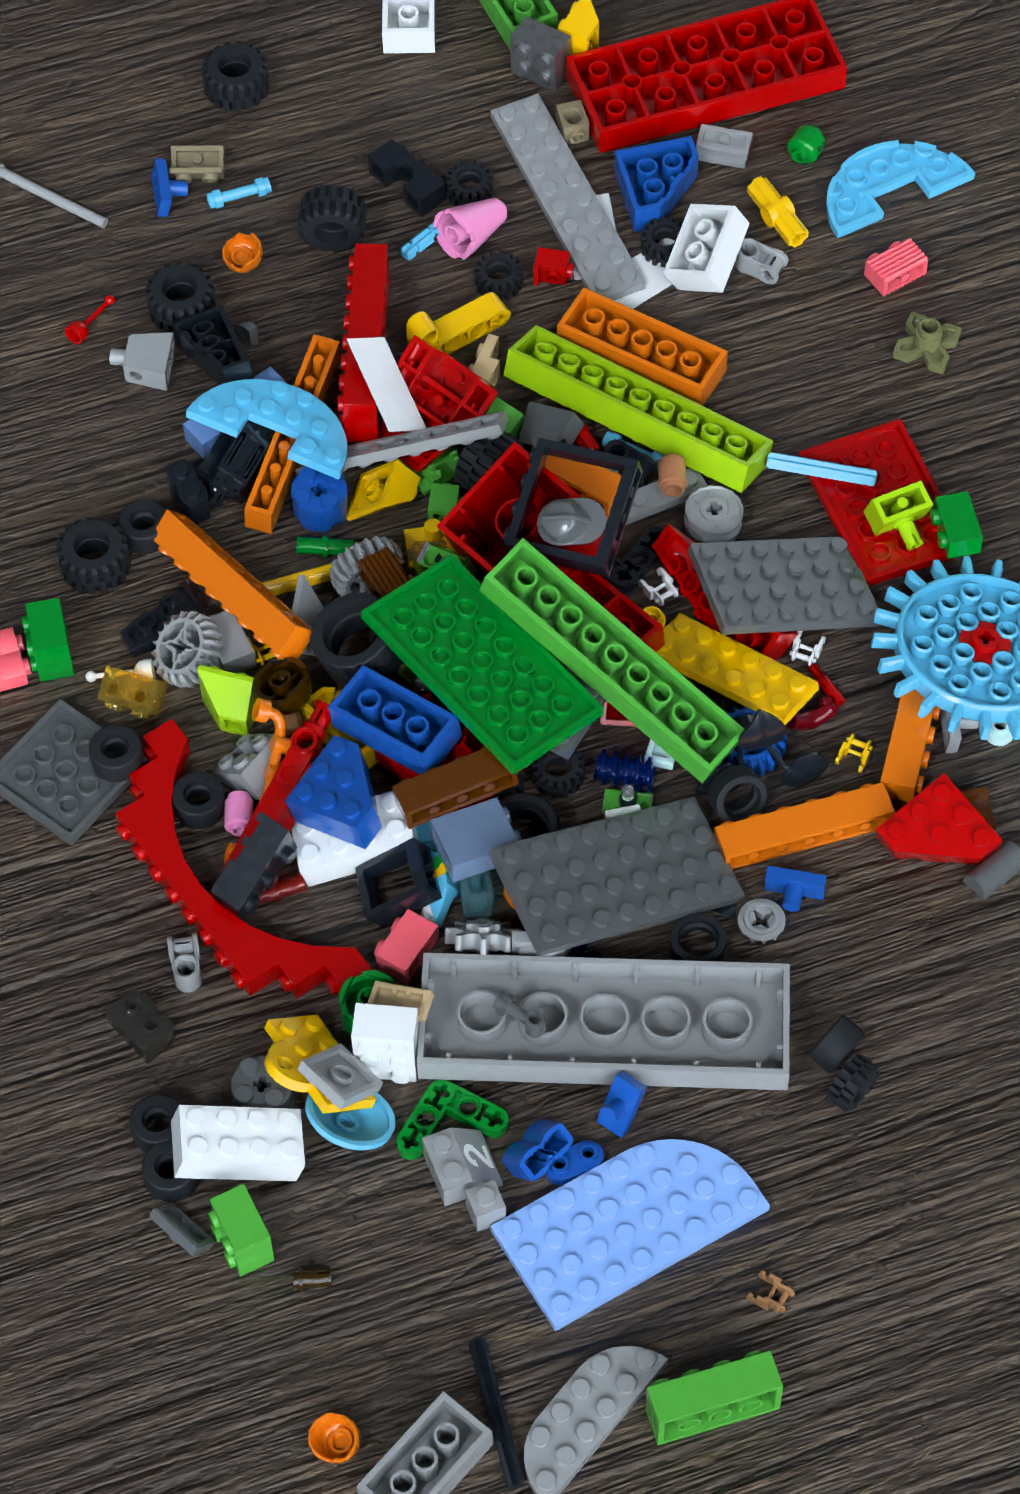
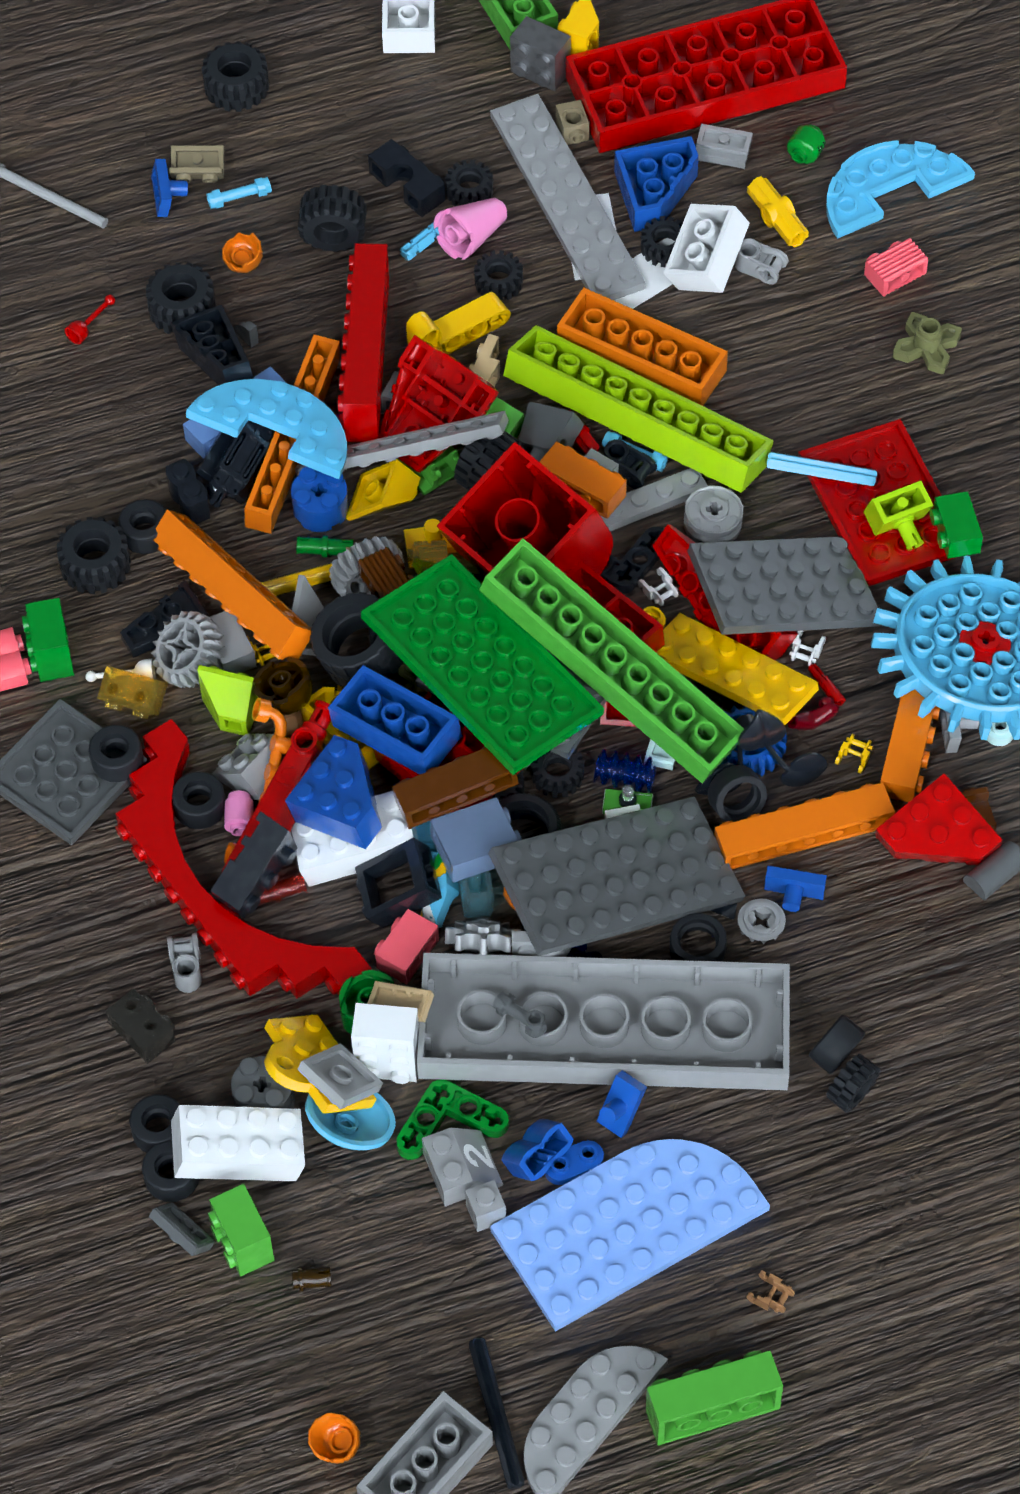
(146, 359): light grey torso -> none
(386, 384): white sticker -> none
(434, 553): bright green piece -> none
(442, 500): bright green brick -> none
(552, 266): red brick -> none
(571, 521): dark grey piece -> none
(617, 519): black window -> none
(672, 475): nougat brick -> none

